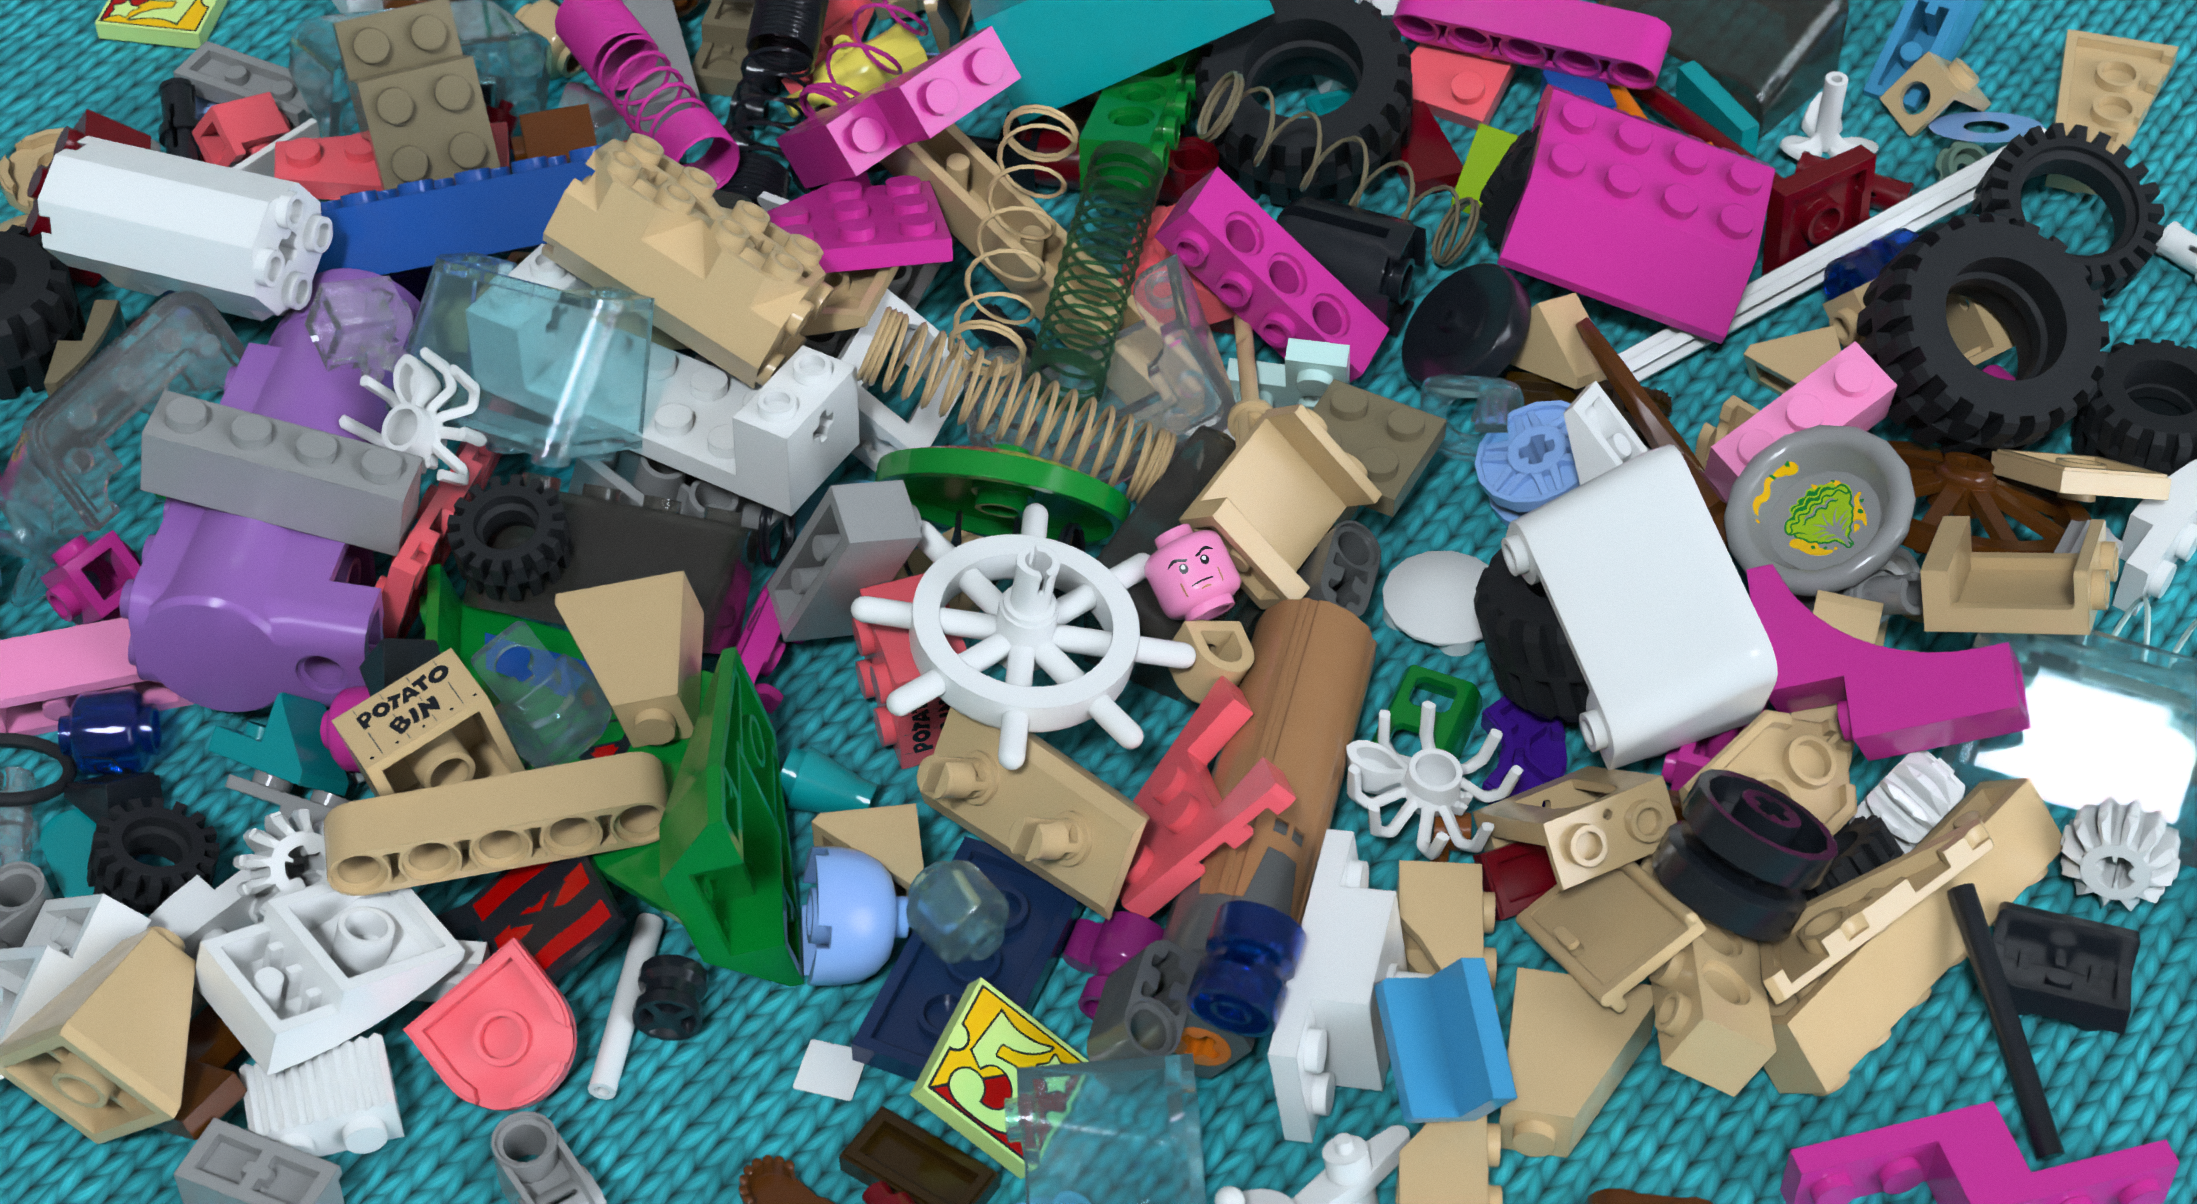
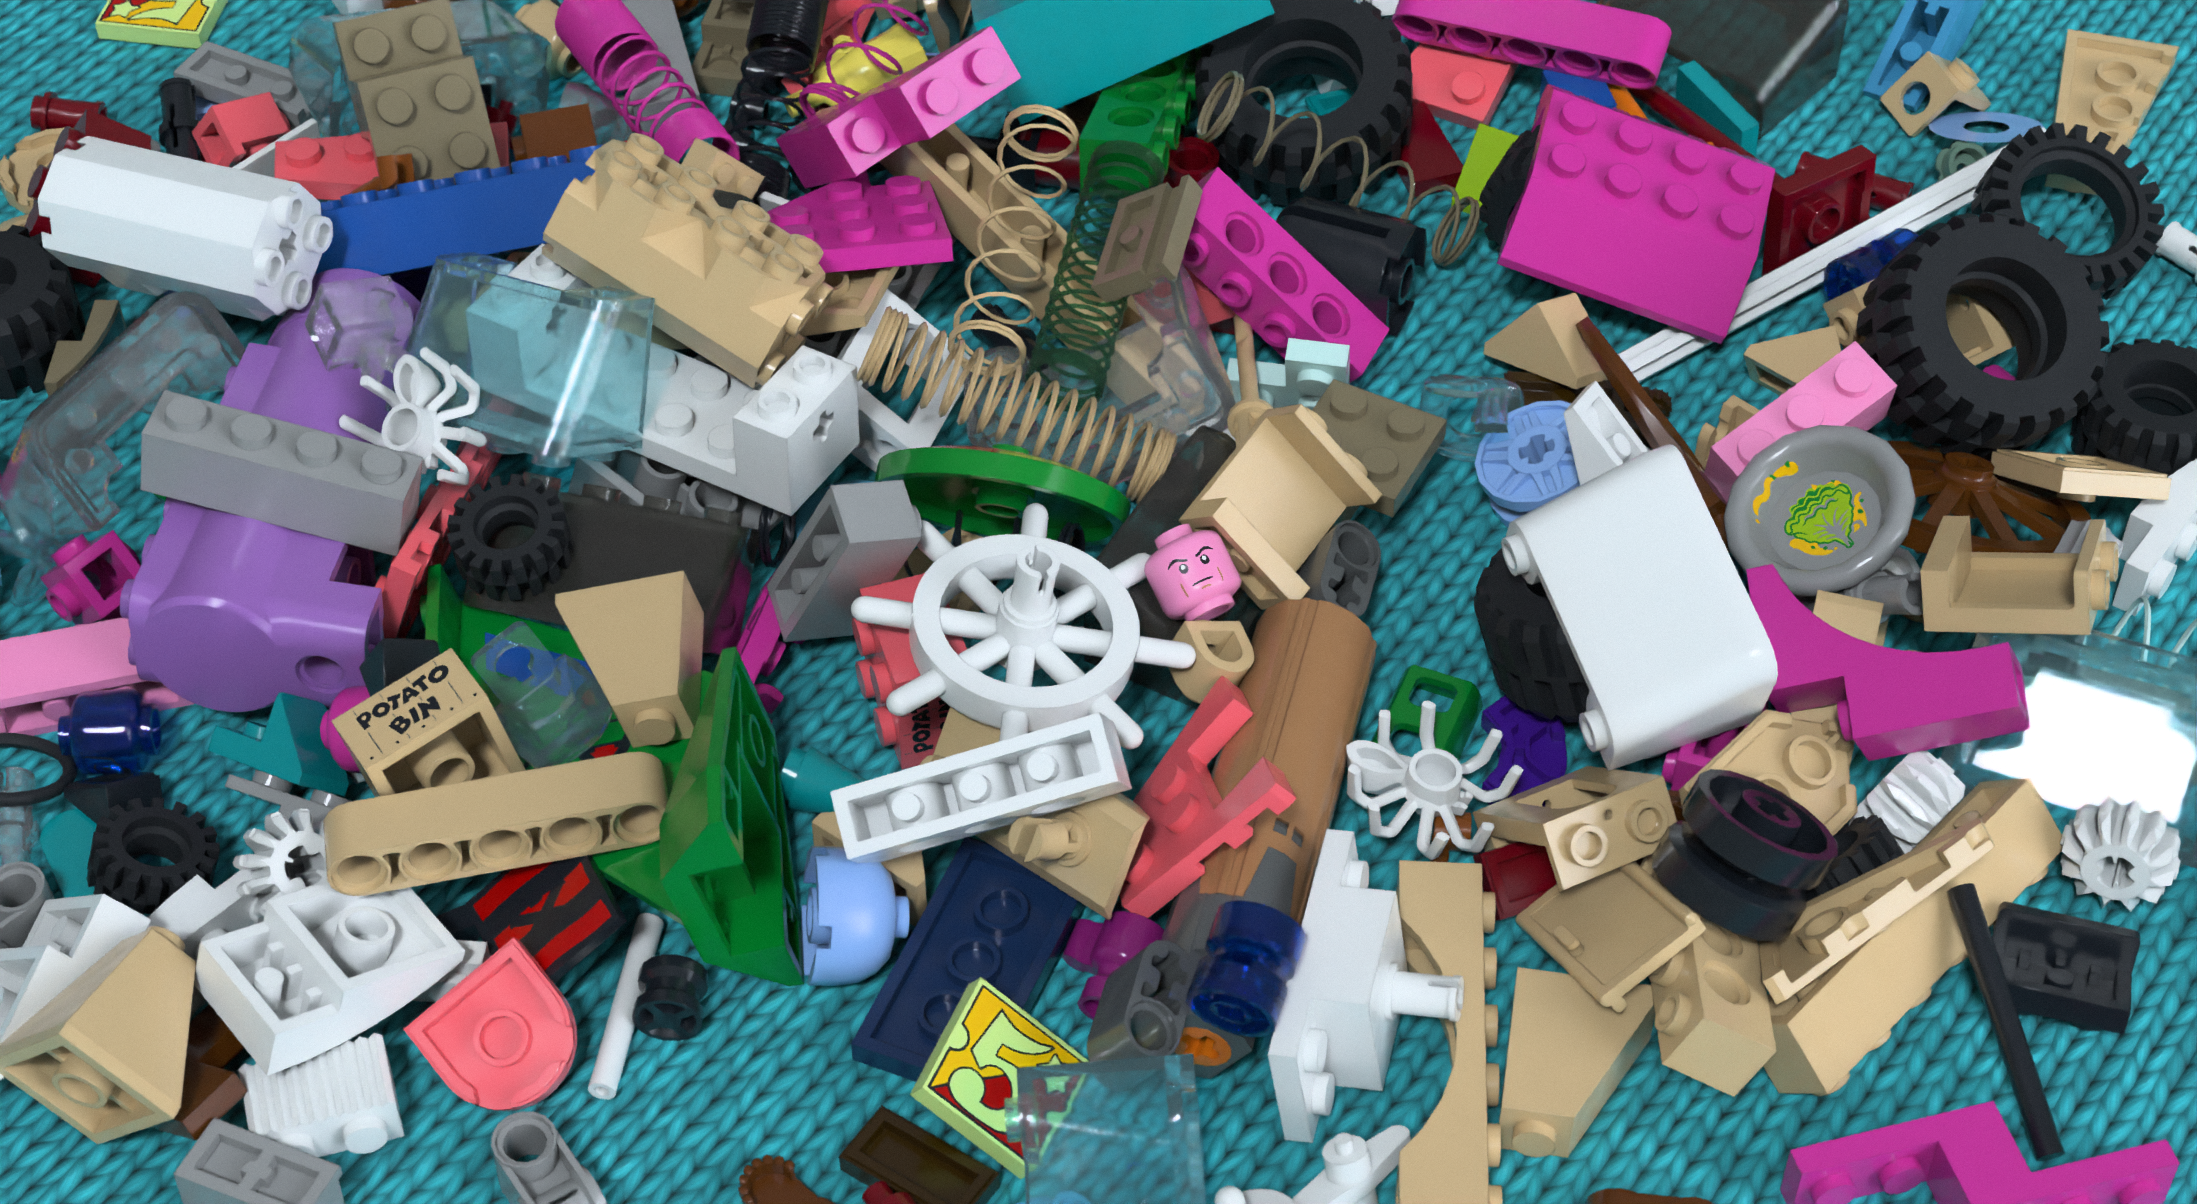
(56, 112): none -> dark red pin
(392, 172): none -> dark orange hand
(726, 171): none -> tan piece
(828, 1070): white sticker -> none
(957, 911): clear light blue head -> none
(981, 789): none -> white brick
(1147, 239): none -> dark tan plate
(1434, 601): white dish -> none
(1446, 1044): dark azure panel -> none
(1467, 325): black wheel -> none
(1824, 123): white plant -> none

